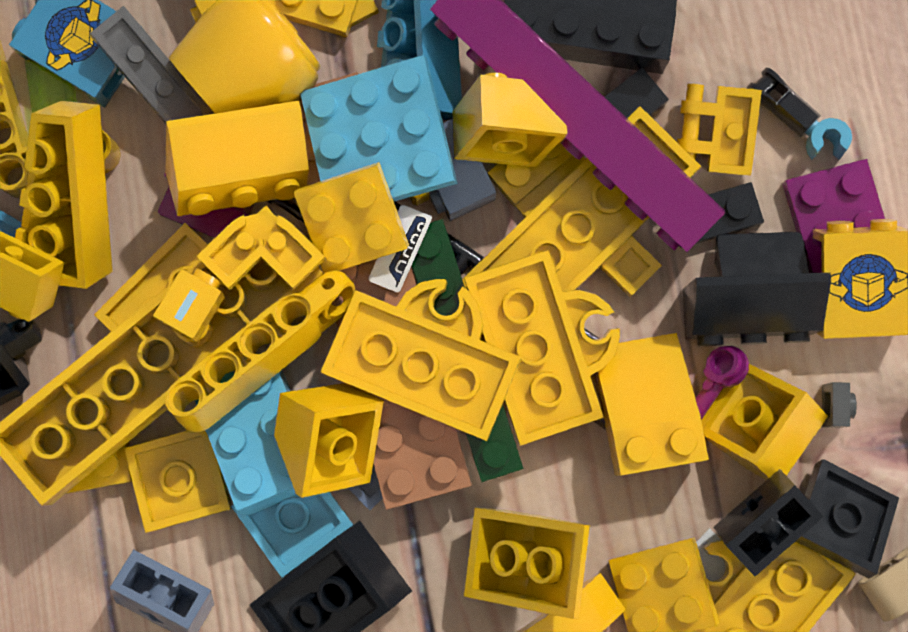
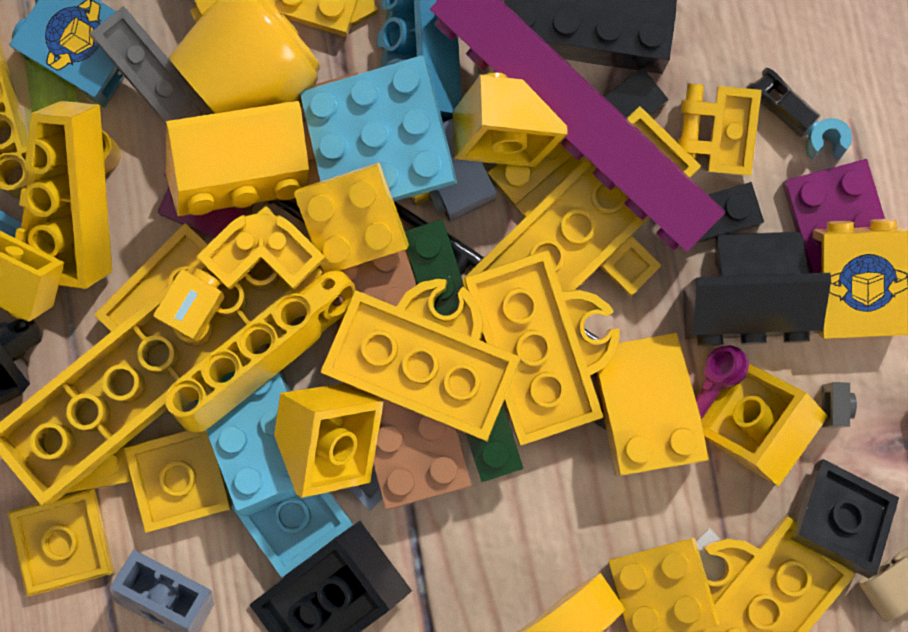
(60, 542): none -> yellow tile
(393, 269): white sticker -> none
(527, 561): yellow slope -> none
(767, 522): black brick -> none

